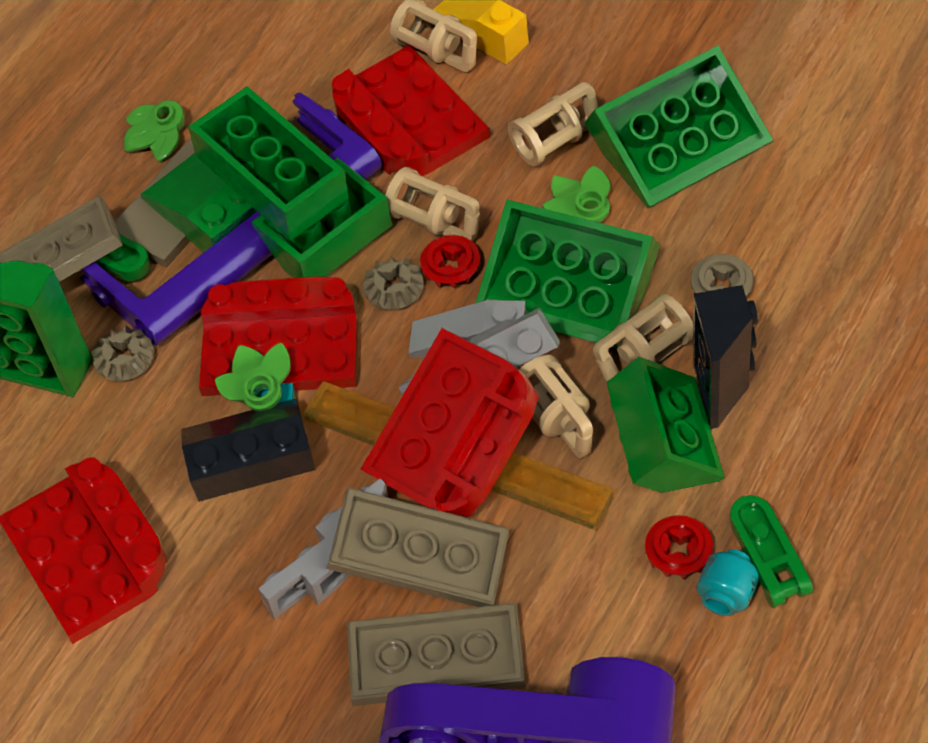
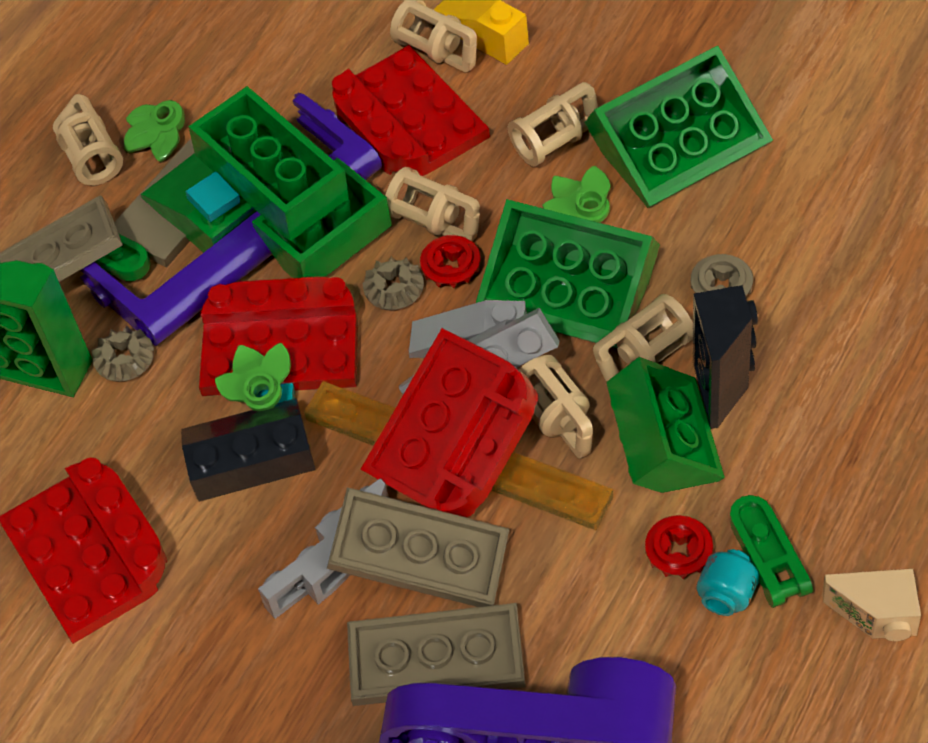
(85, 136): none -> tan piece
(213, 196): none -> teal tile
(876, 602): none -> tan slope

